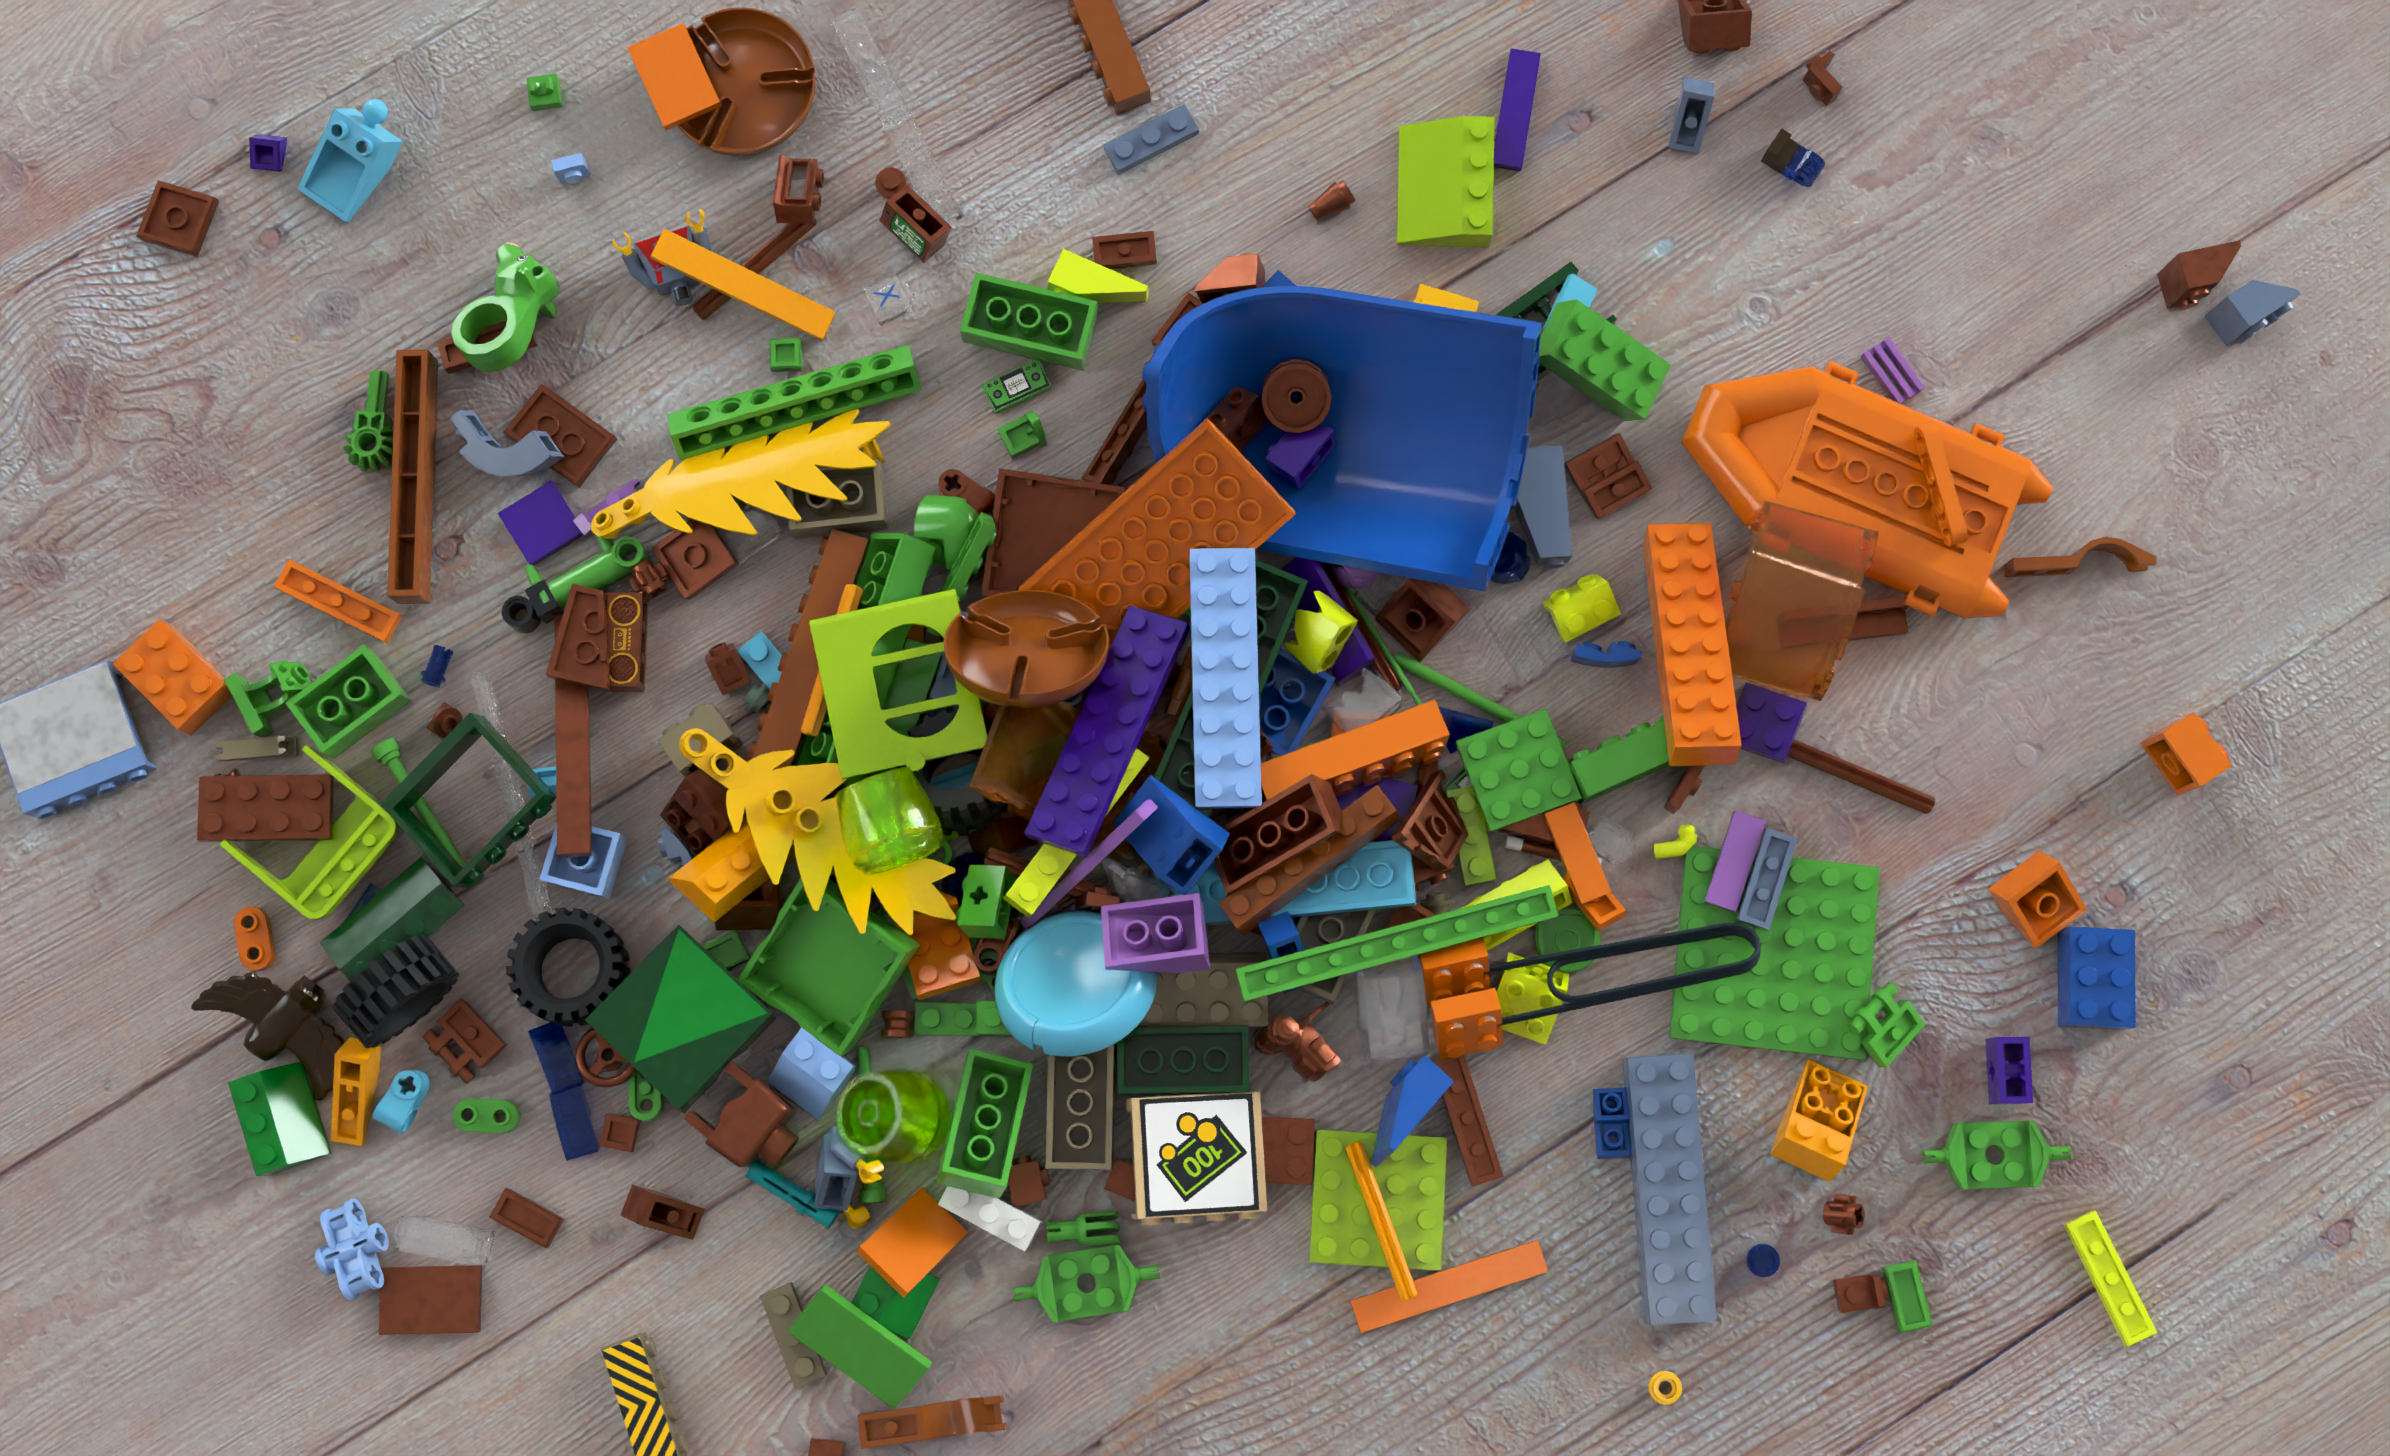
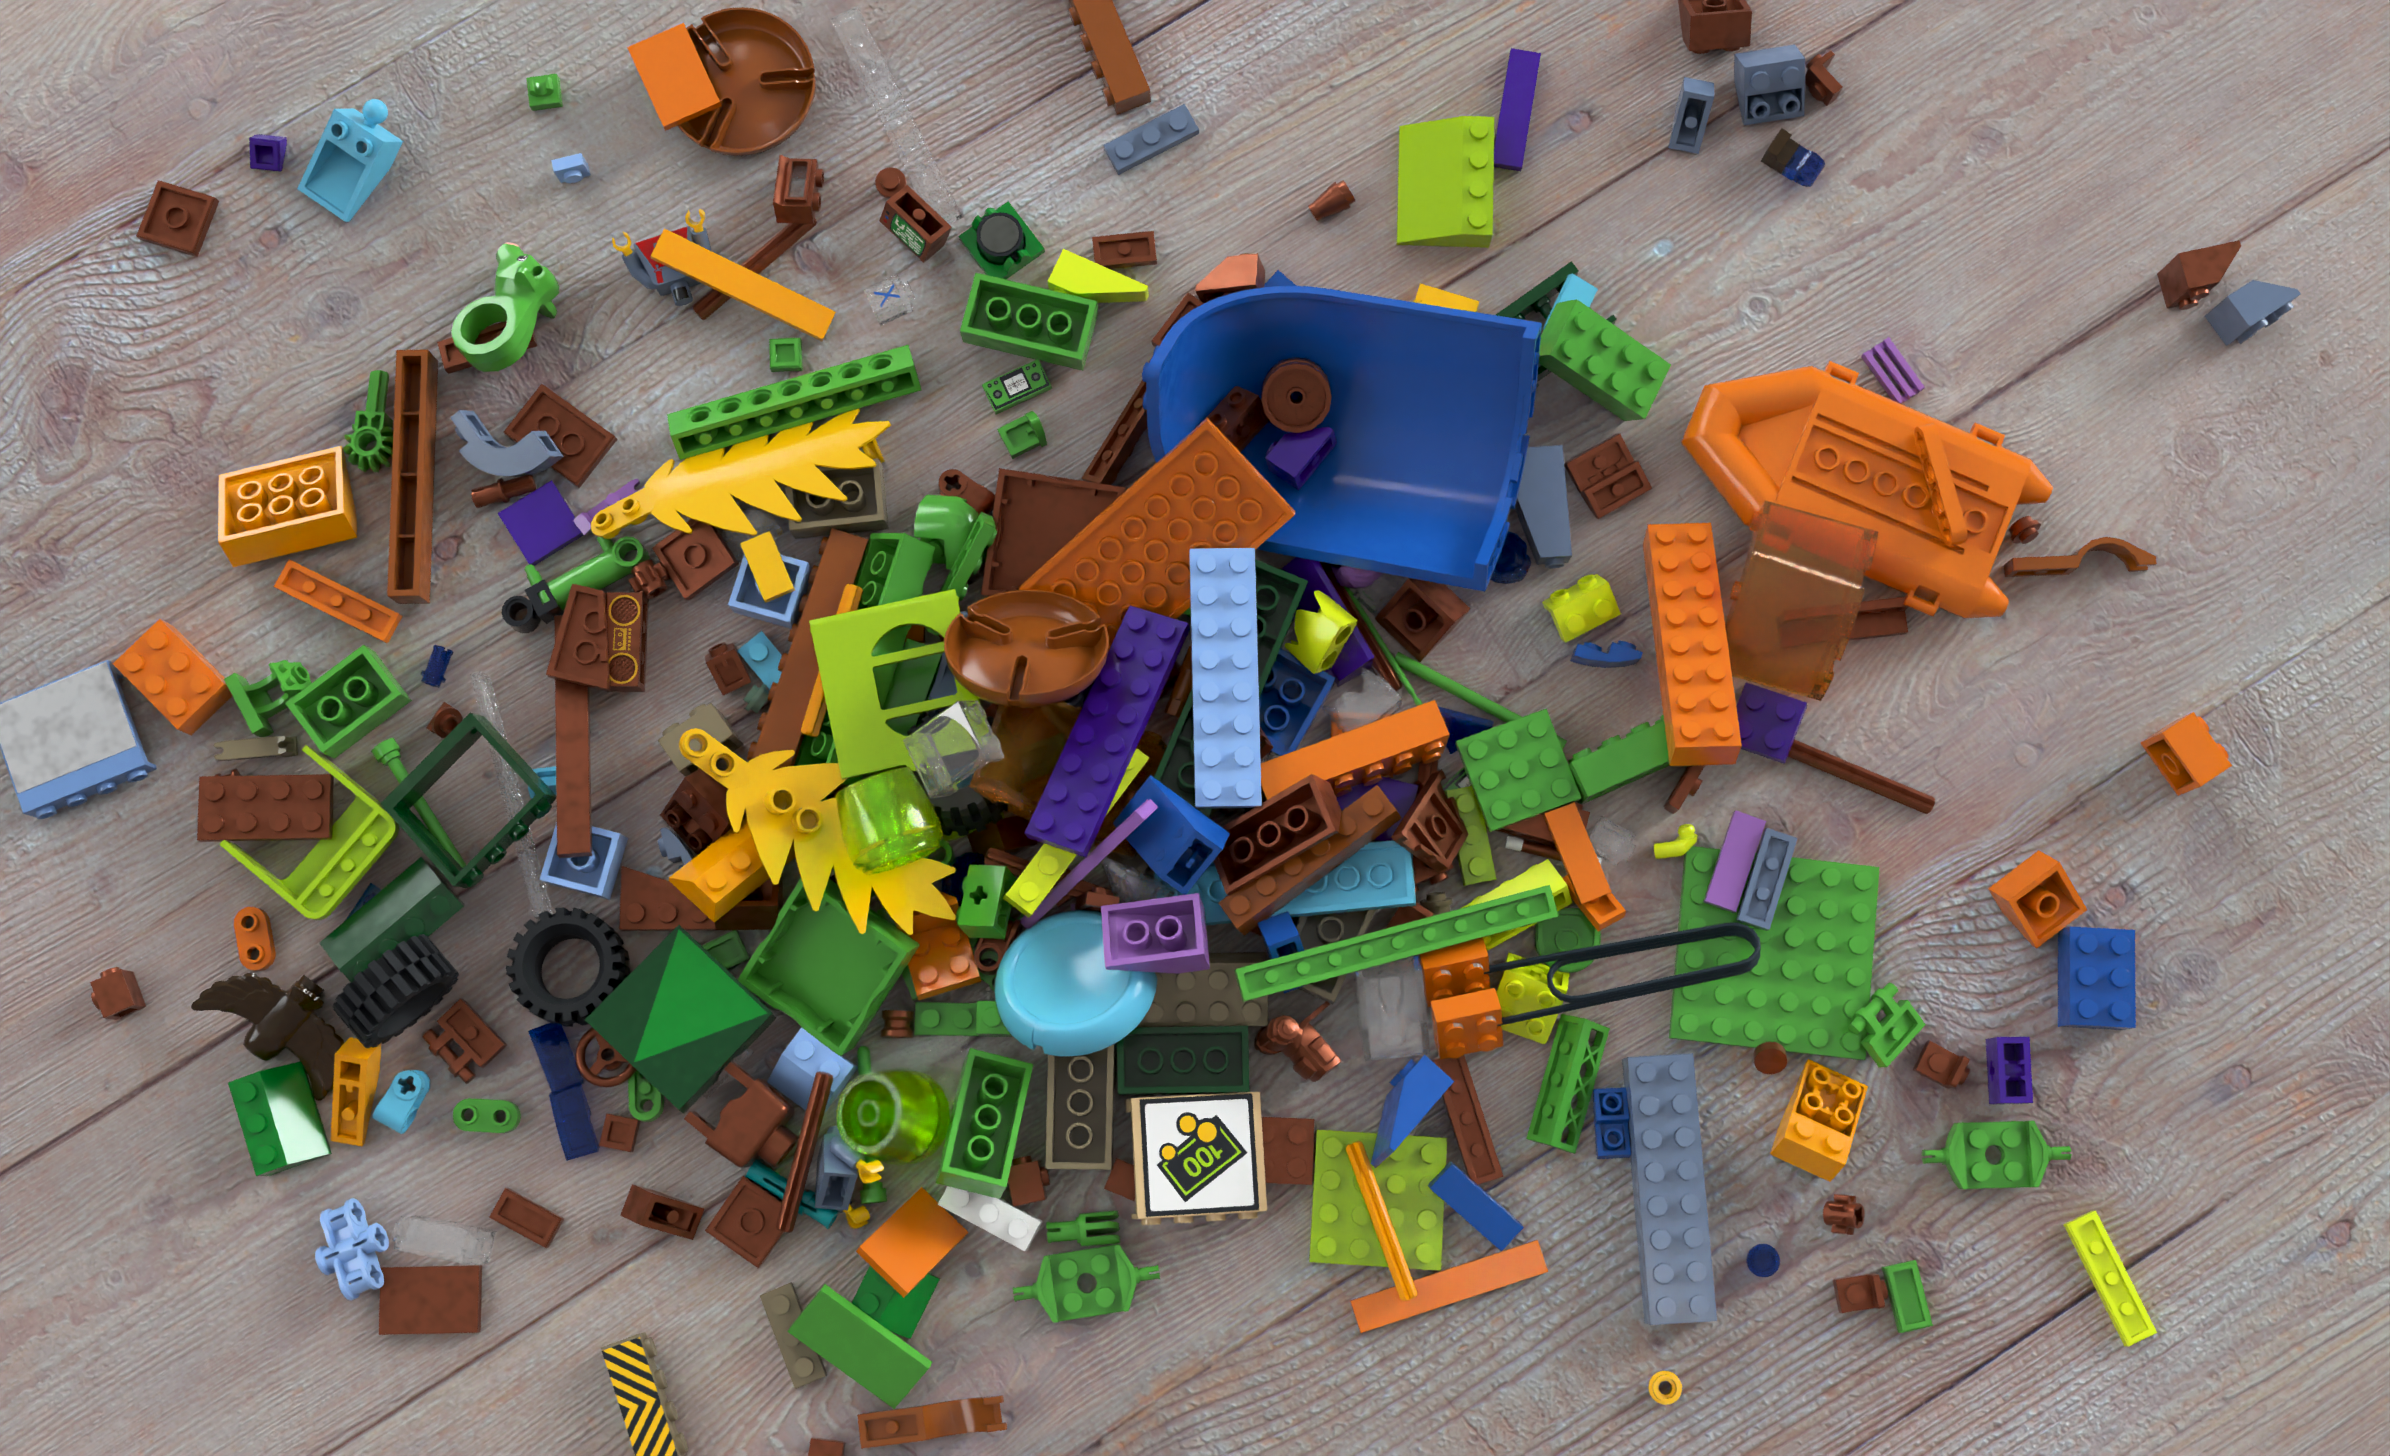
(117, 993): none -> copper brick
(286, 507): none -> light orange slope
(502, 490): none -> copper axle
(657, 905): none -> copper wing
(748, 1222): none -> copper plate
(767, 566): none -> yellow tile
(783, 611): none -> light blue brick
(804, 1152): none -> copper axle
(953, 747): none -> clear panel
(1001, 242): none -> piece
(1475, 1206): none -> blue tile
(1563, 1081): none -> bright green fence
(1770, 84): none -> sand blue slope
(1770, 1058): none -> copper tile
(1942, 1066): none -> copper bracket
(2024, 530): none -> copper plate

